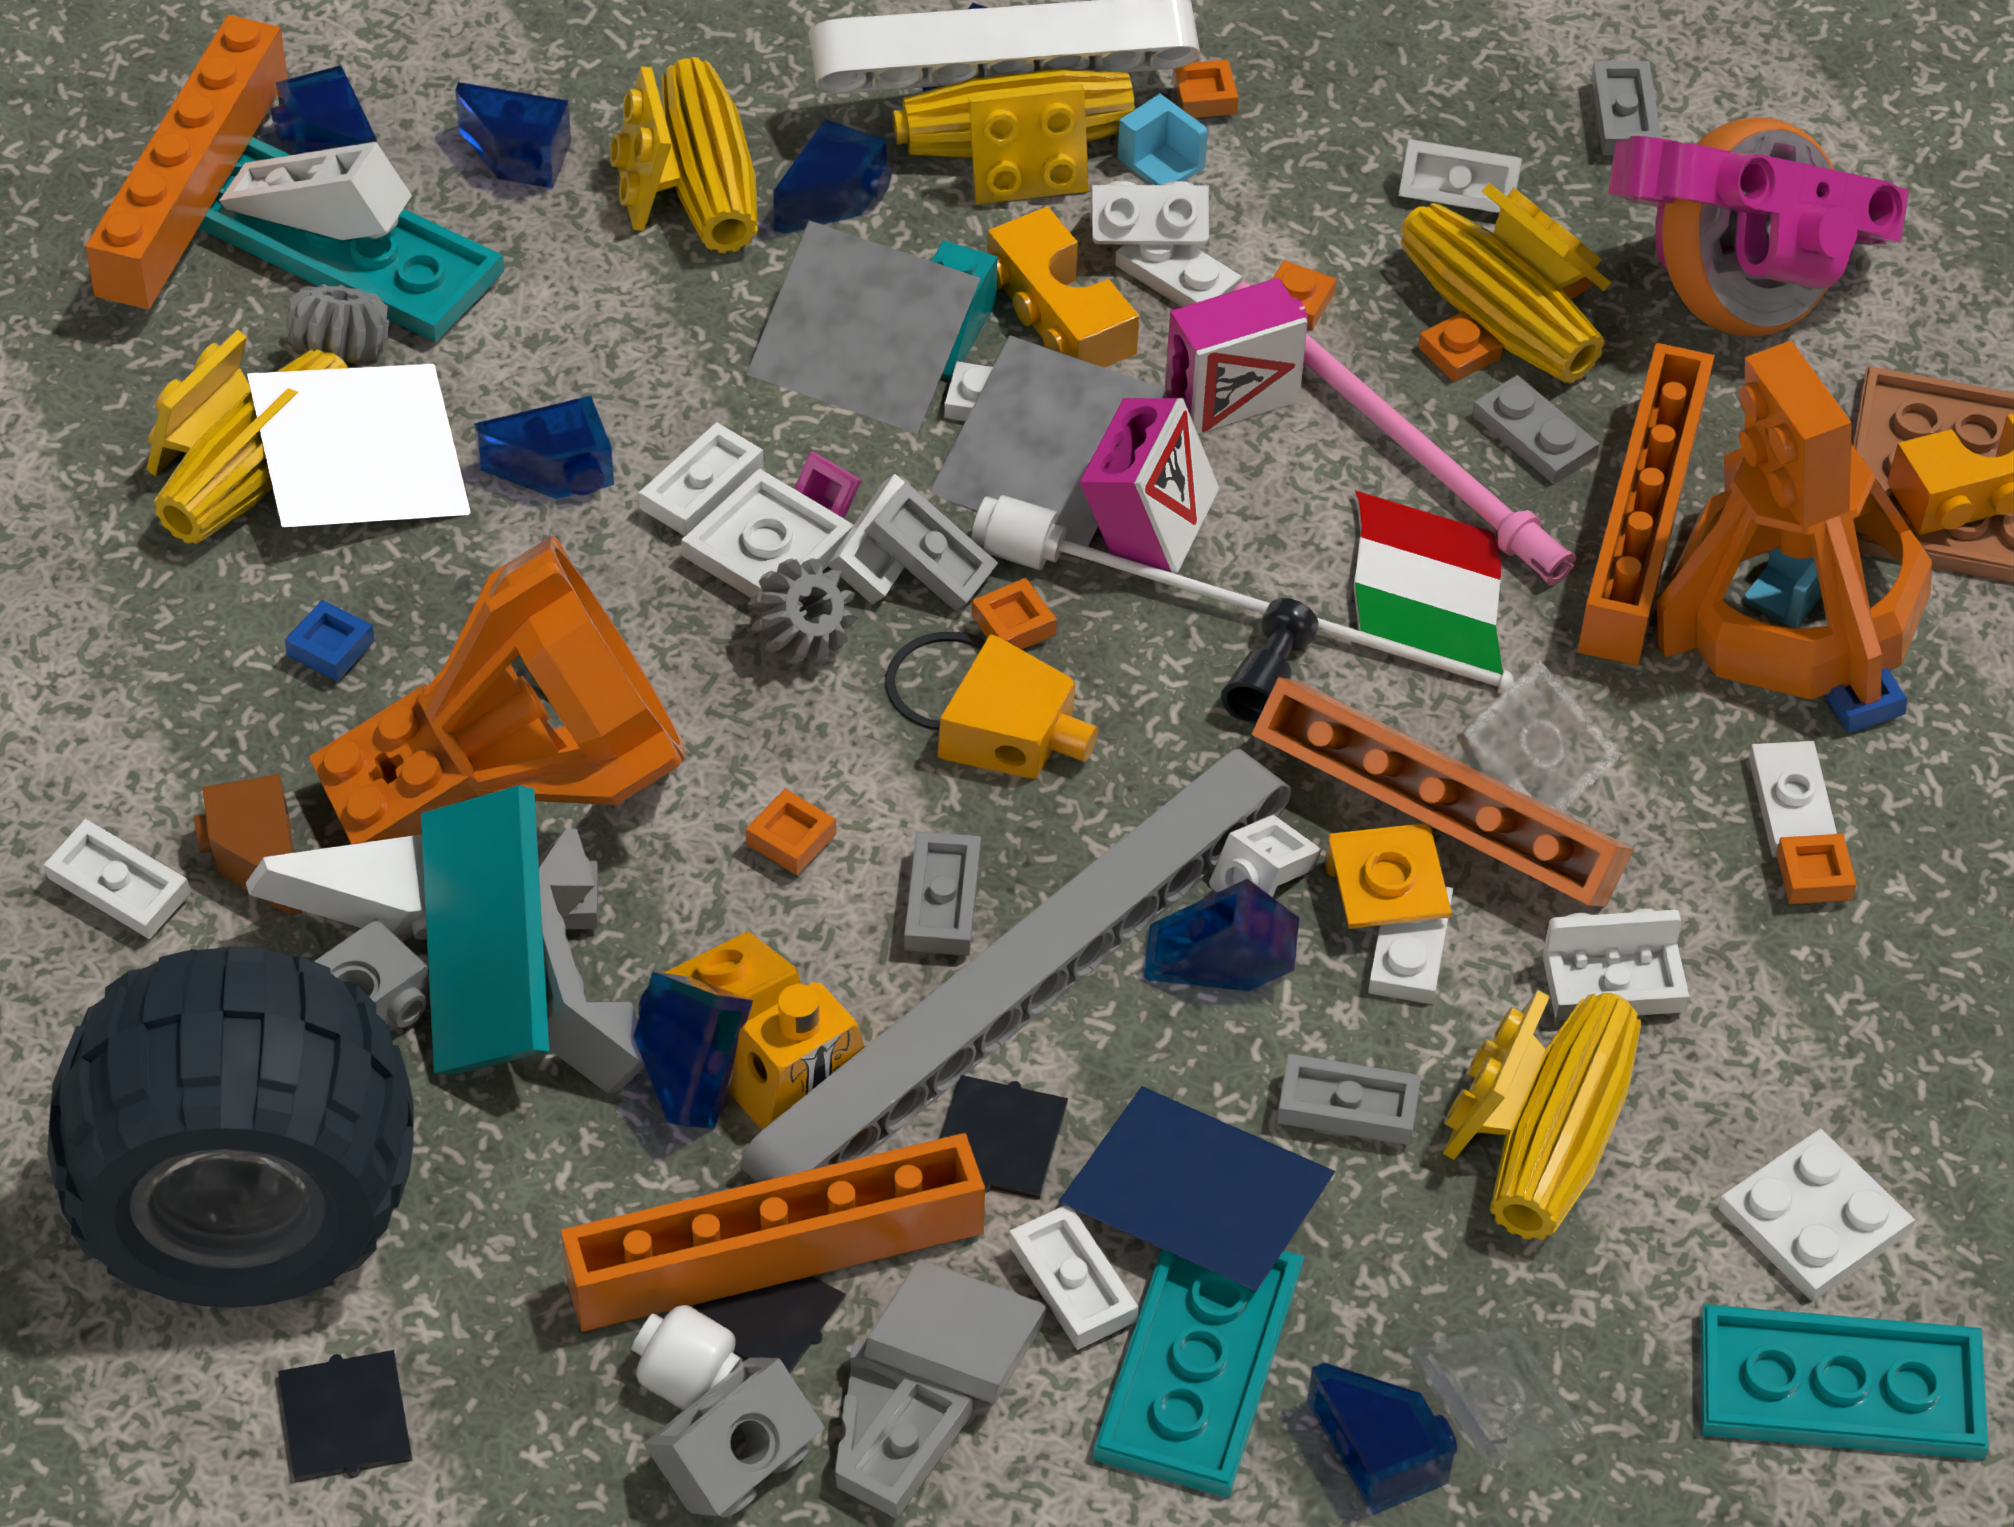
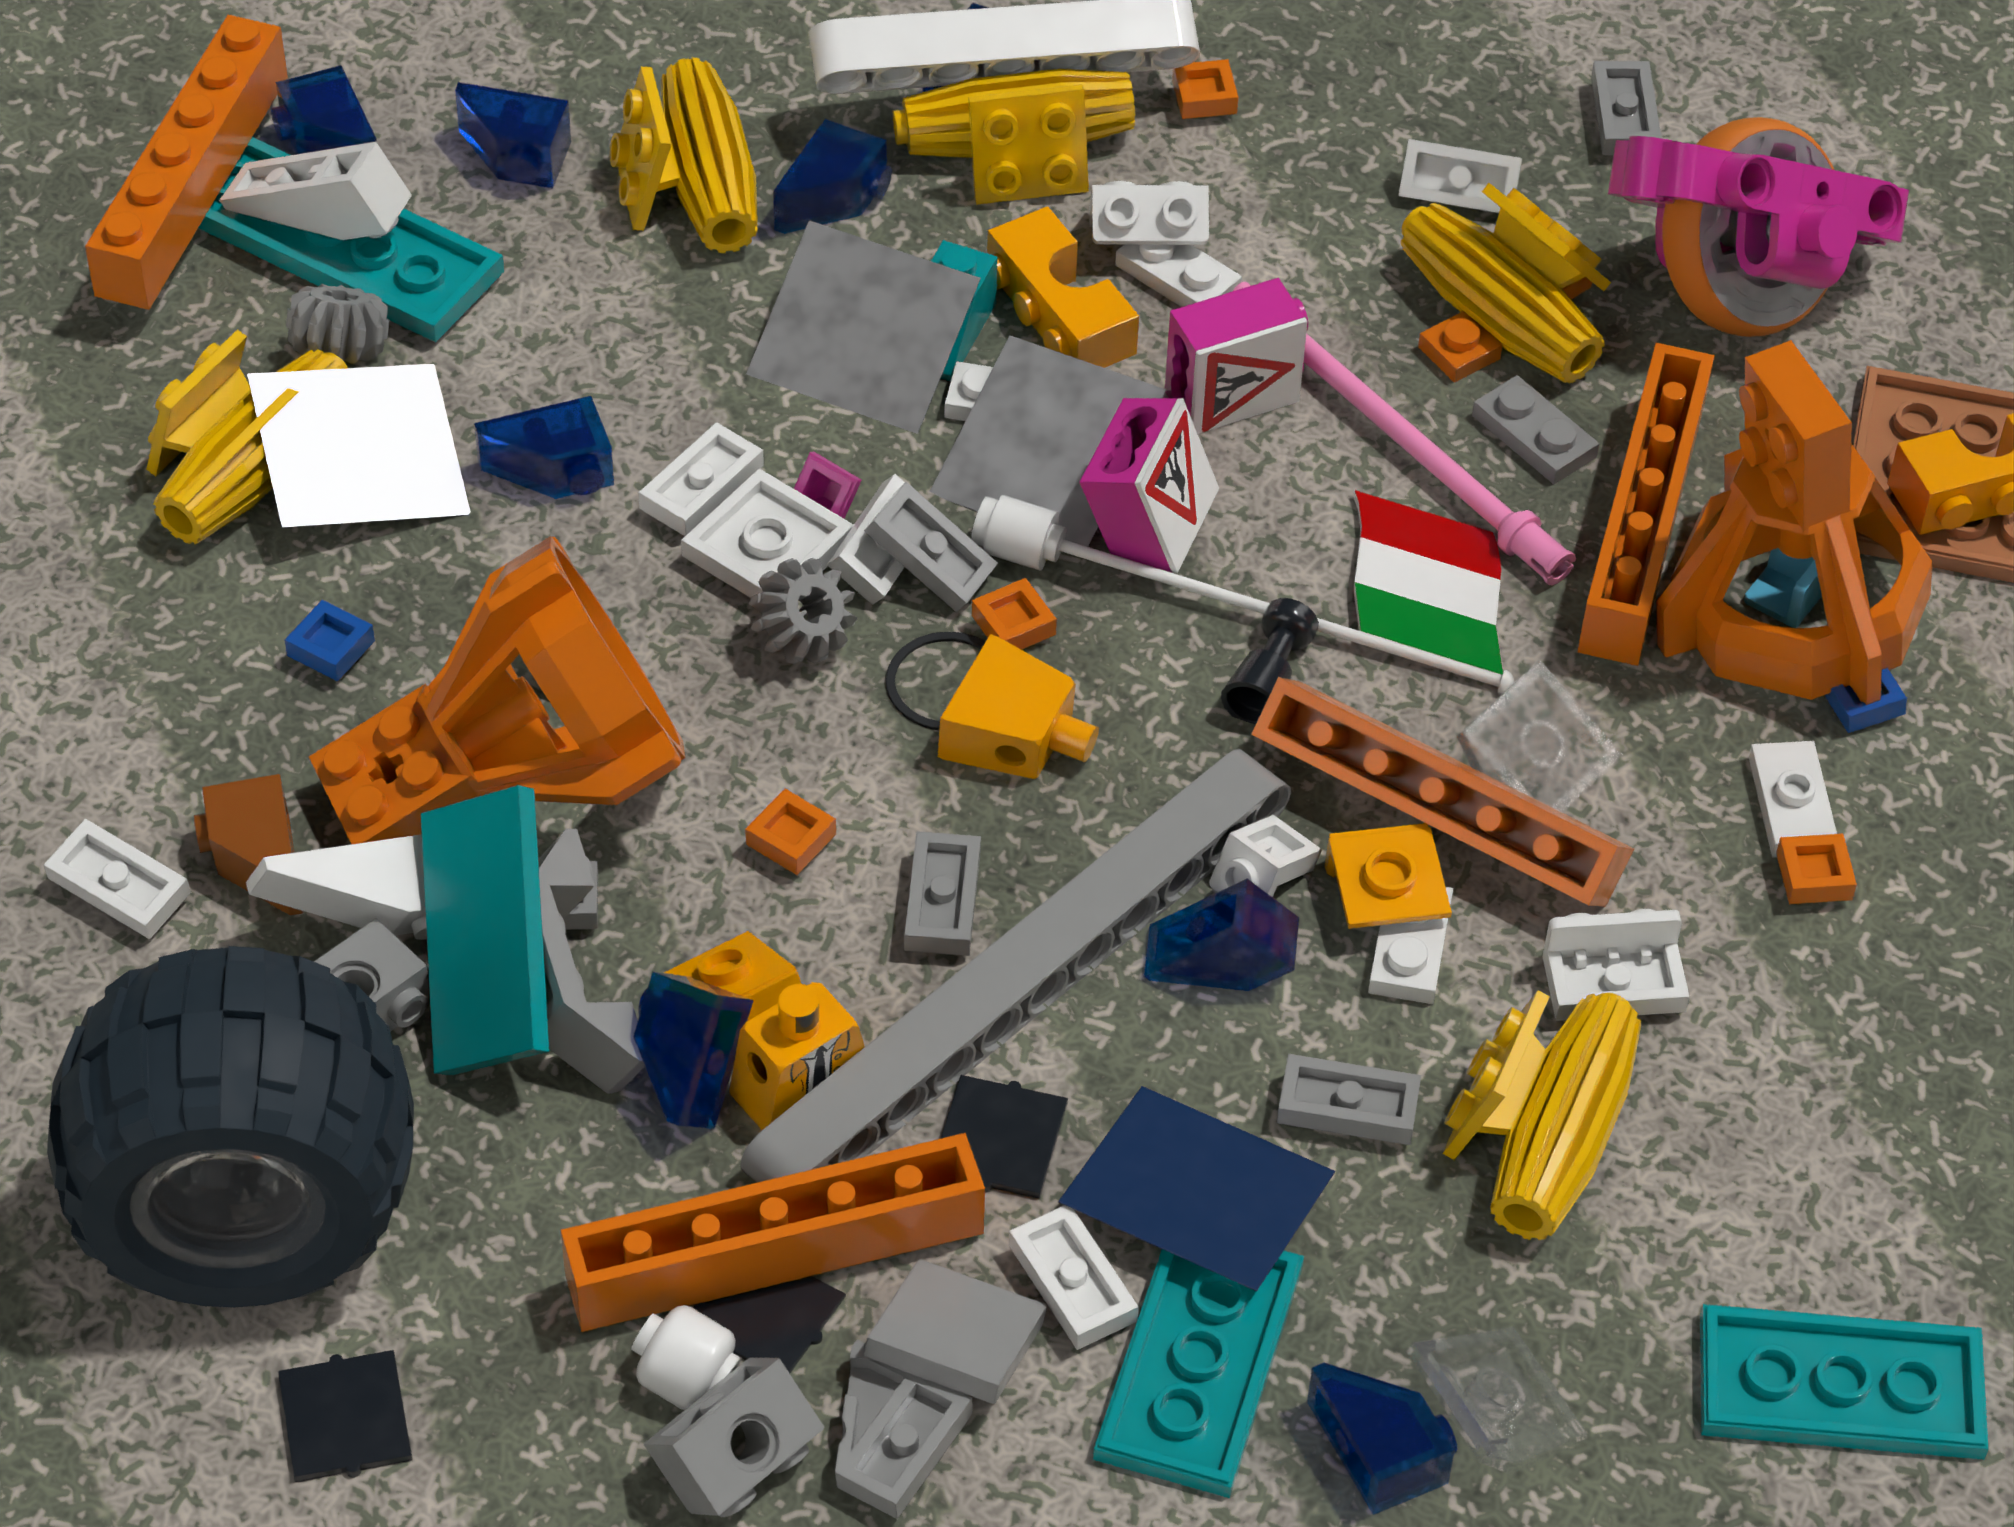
(1162, 142): medium azure panel -> none
(1309, 286): orange plate -> none
(1816, 1214): white plate -> none

